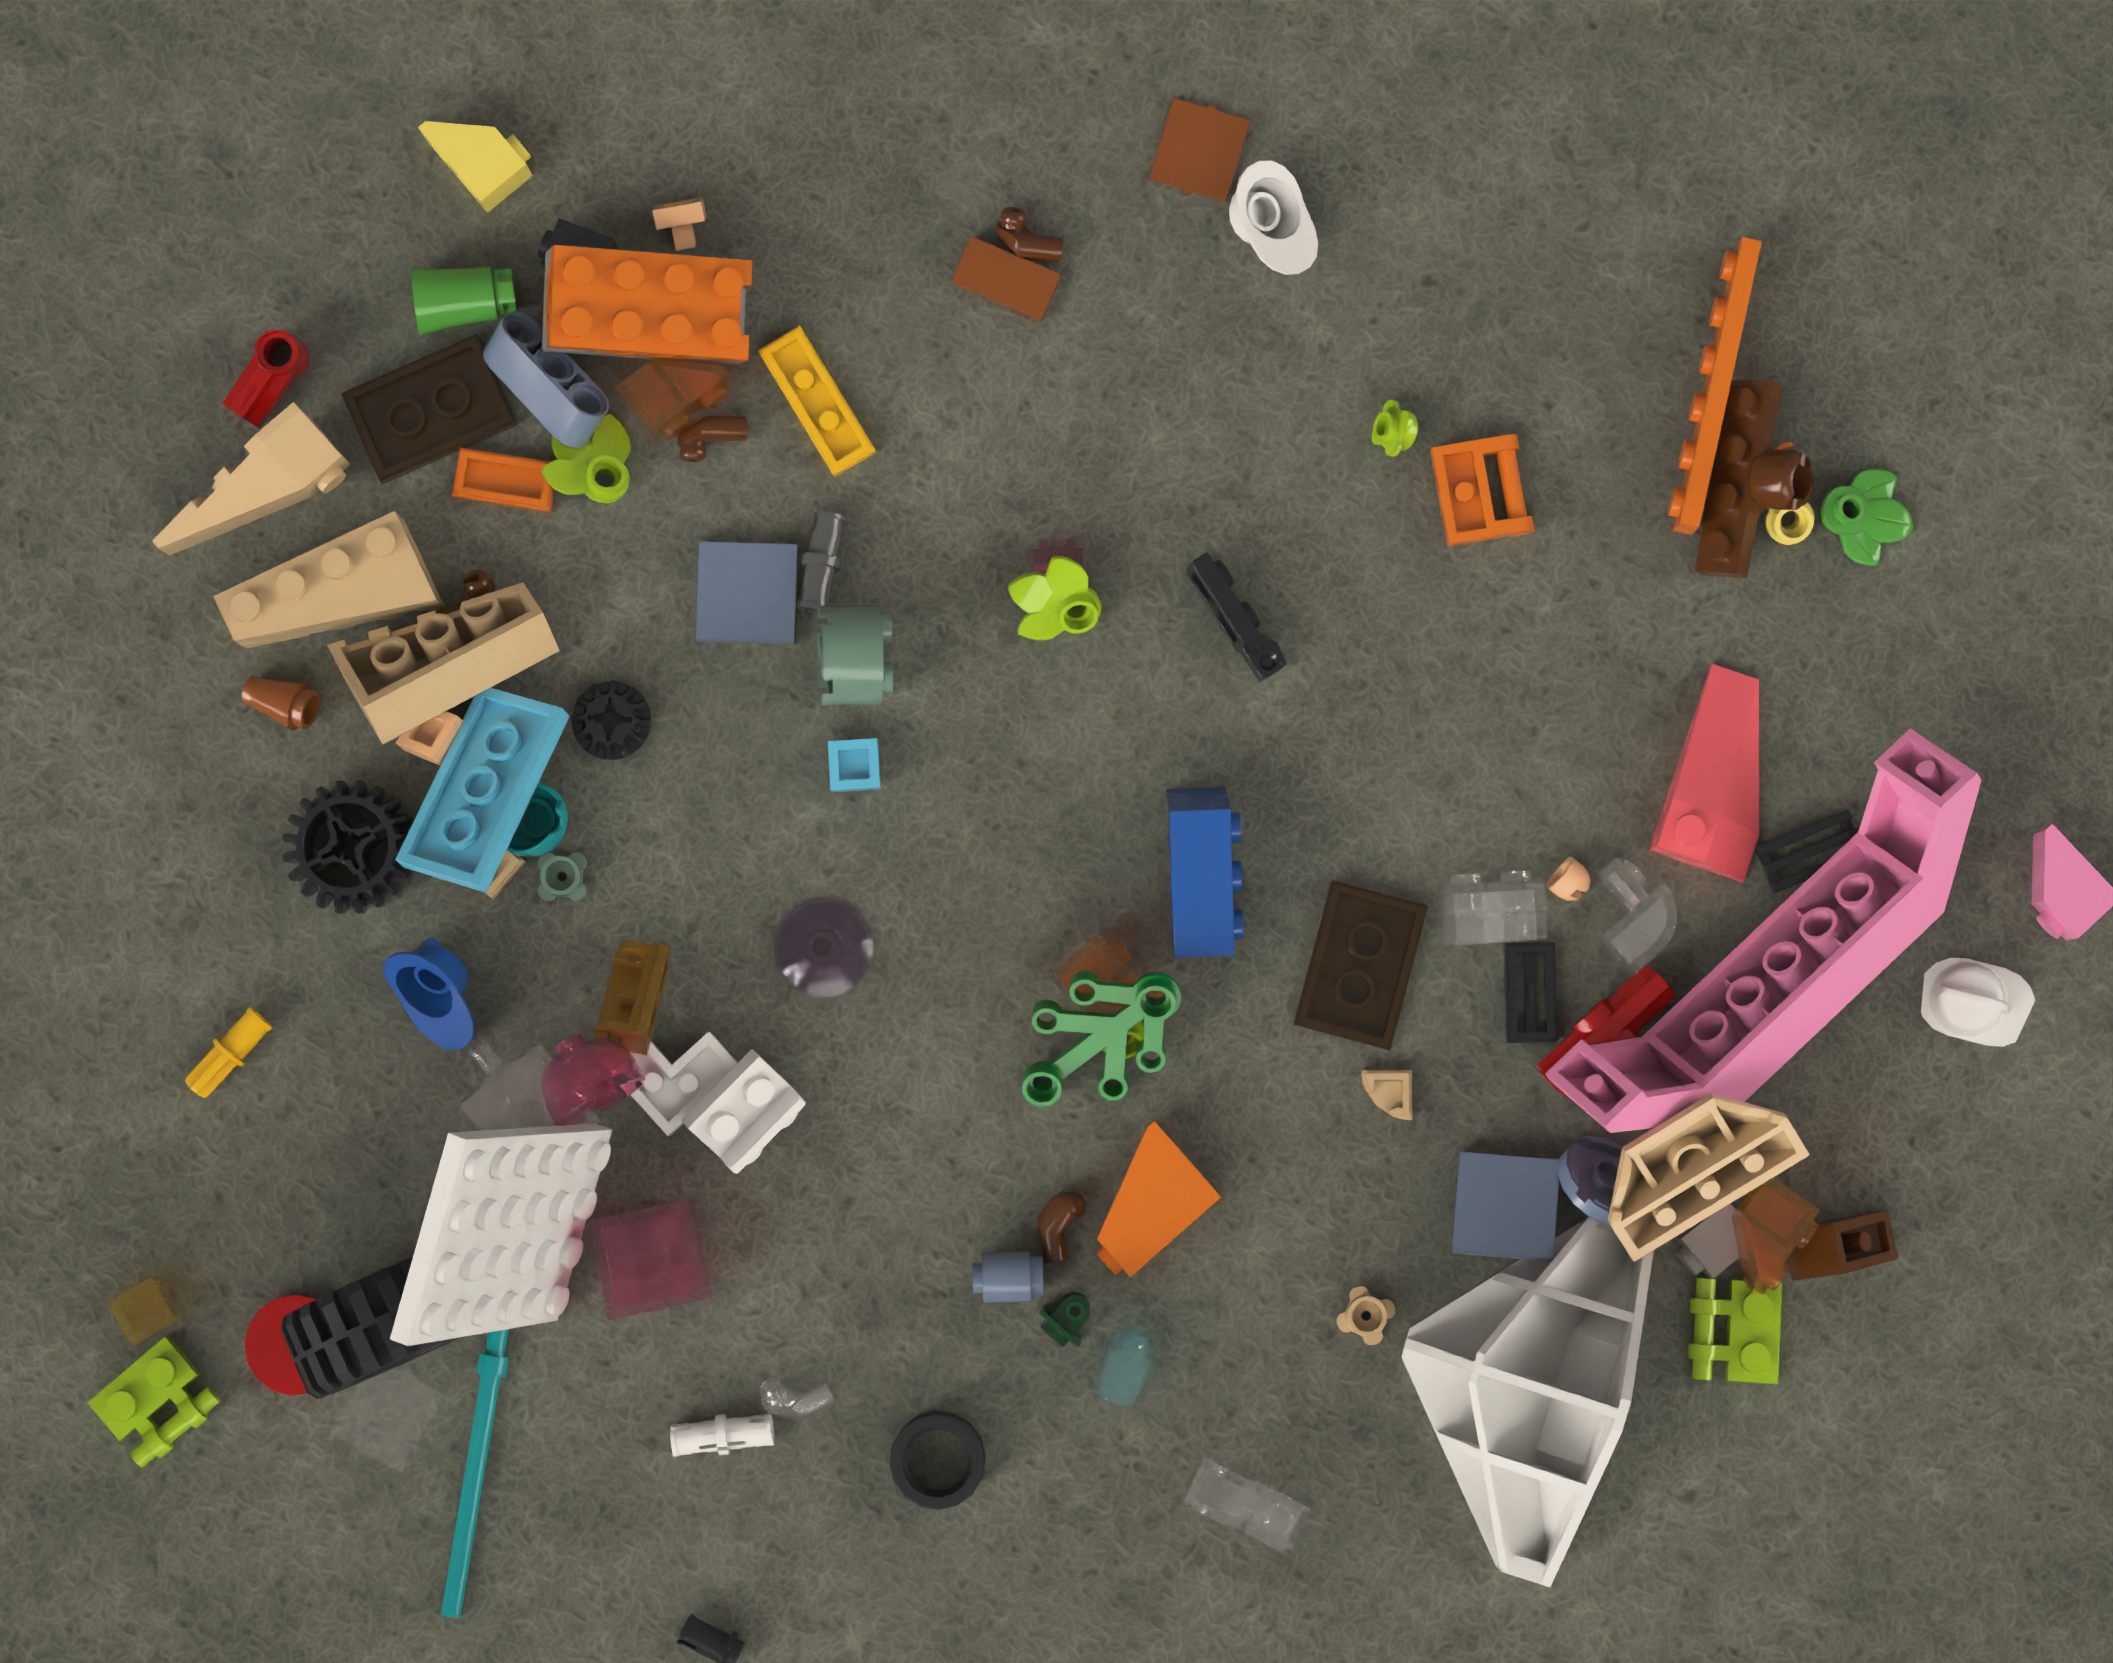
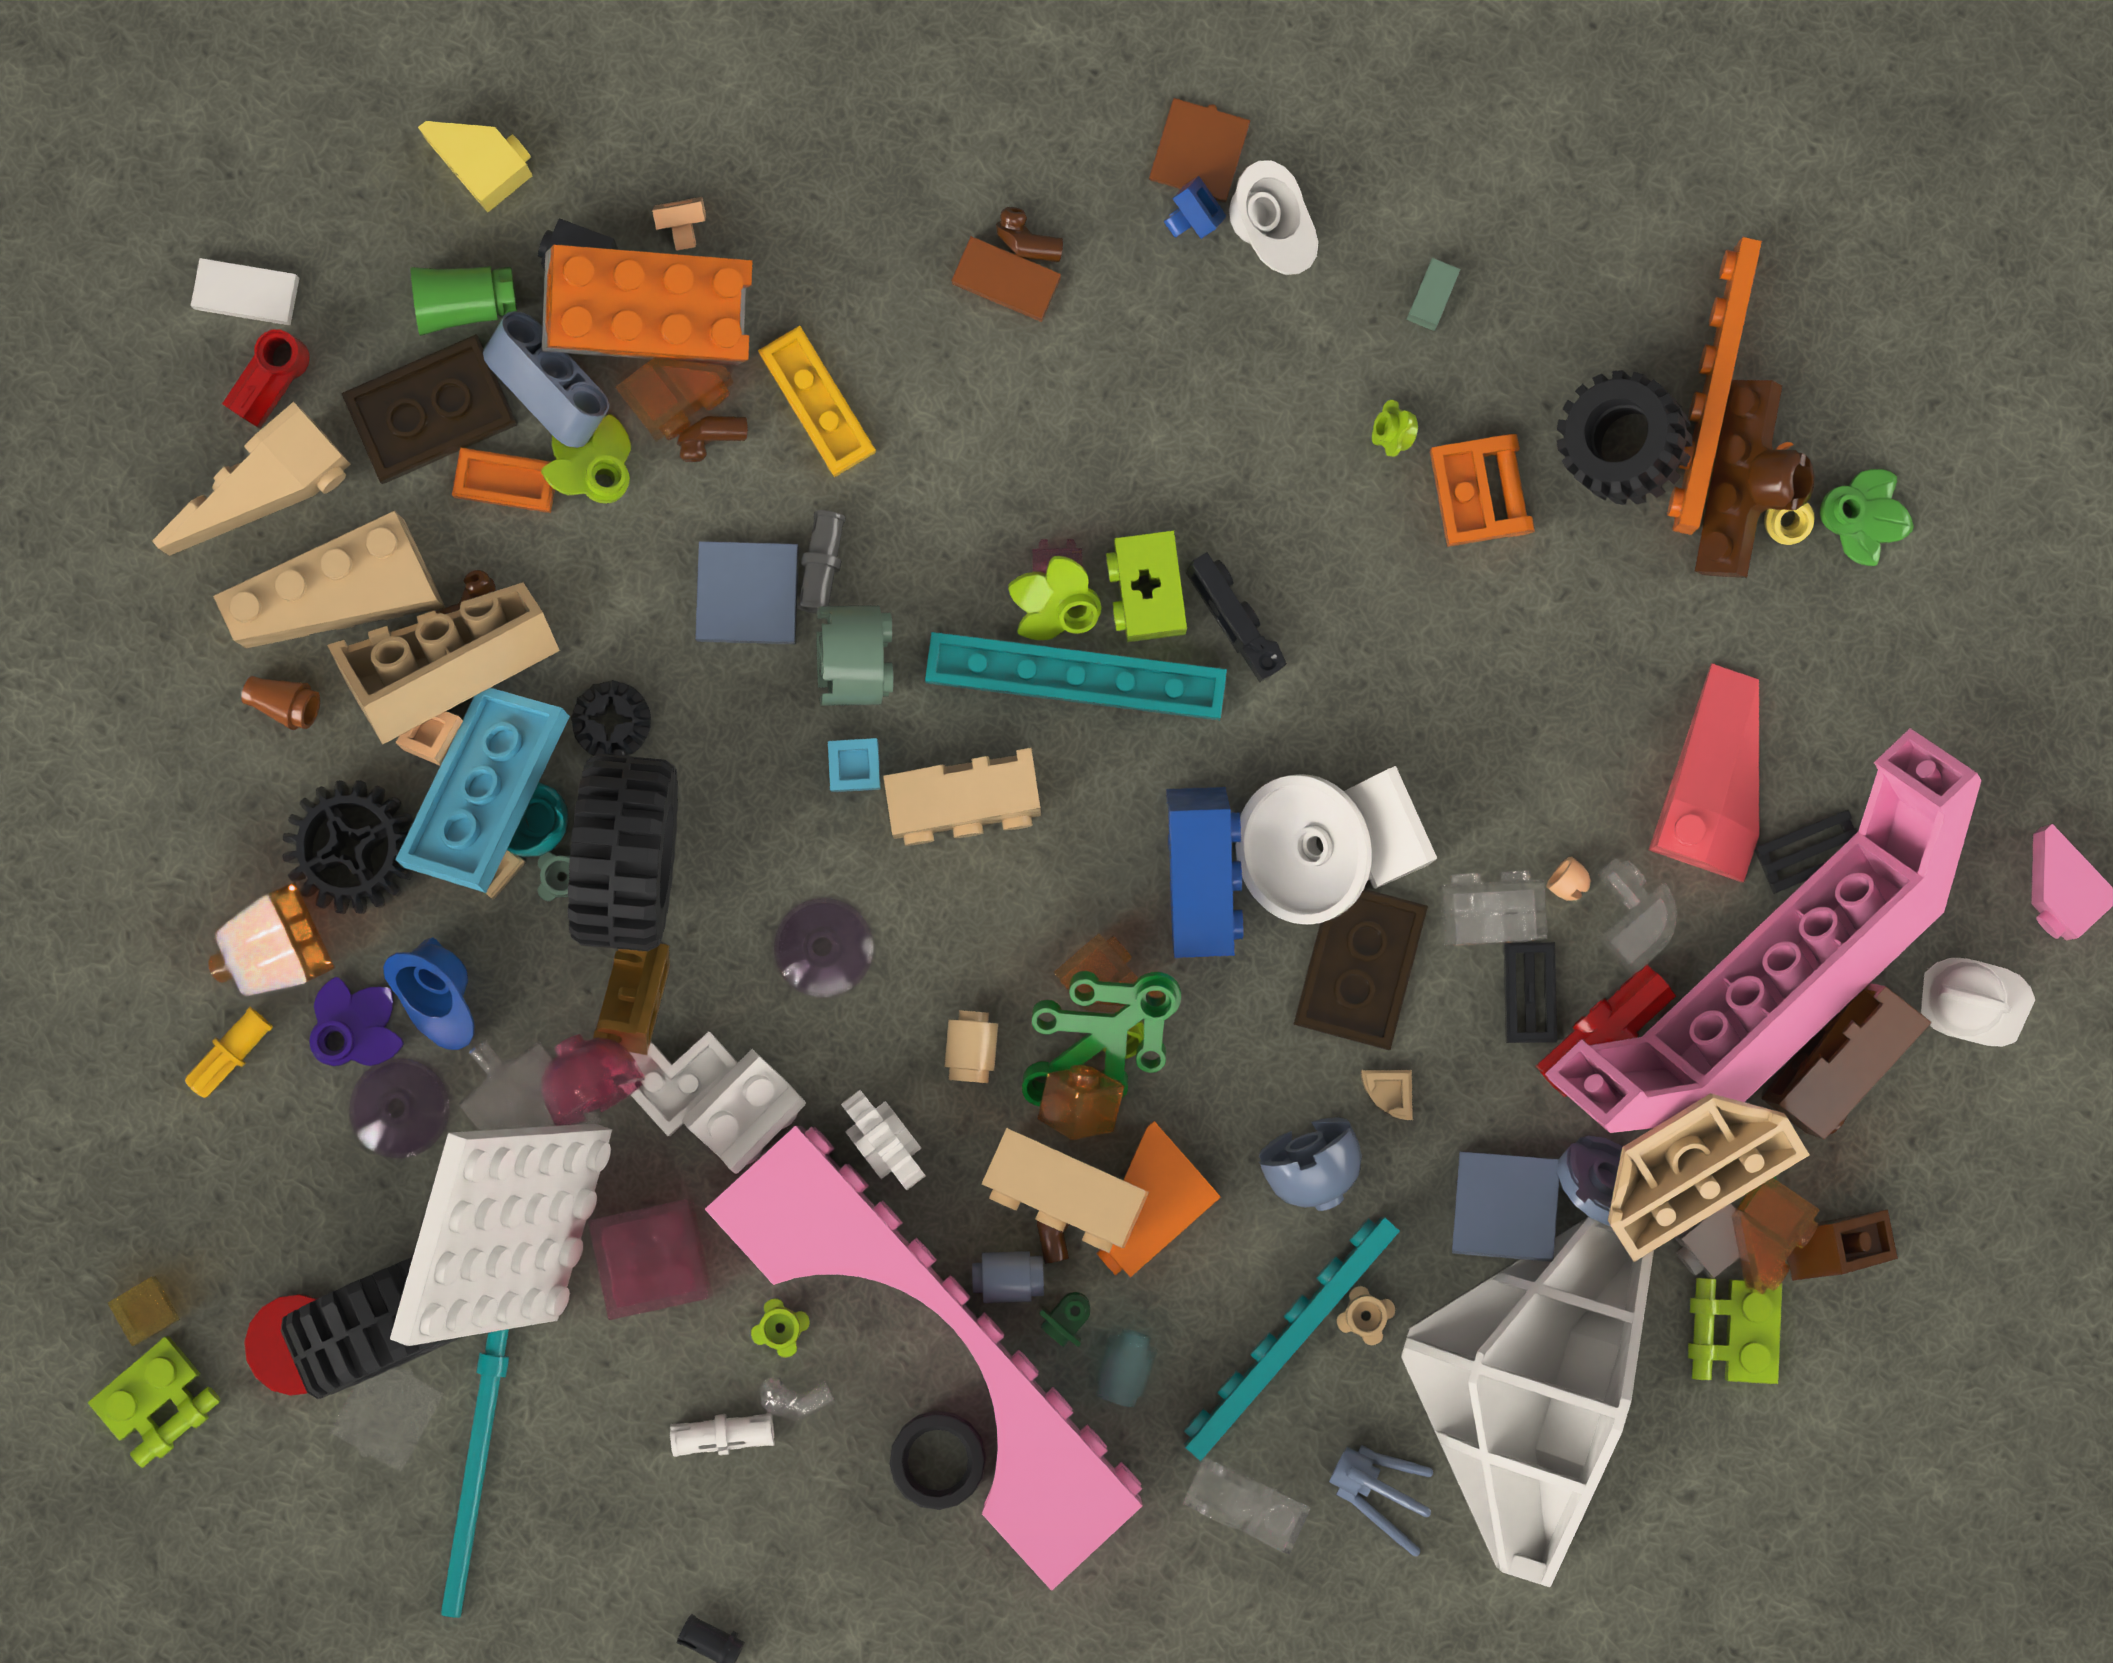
(245, 291): none -> white tile
(270, 945): none -> clear orange torso
(359, 1019): none -> dark purple plate
(424, 1112): none -> dish
(622, 852): none -> black tyre
(766, 1331): none -> lime plate
(883, 1140): none -> white gear
(963, 798): none -> tan wedge
(971, 1047): none -> tan brick
(1051, 1483): none -> bright pink arch
(1064, 1191): none -> tan wedge
(1075, 676): none -> teal plate
(1080, 1102): none -> clear orange brick
(1153, 557): none -> lime brick
(1195, 209): none -> blue tile
(1274, 1351): none -> teal plate
(1282, 855): none -> white dish
(1315, 1166): none -> sand blue cylinder
(1357, 1474): none -> sand blue plant
(1393, 826): none -> white slope
(1433, 294): none -> sand green piece
(1597, 411): none -> black tyre
(1845, 1060): none -> reddish brown wedge

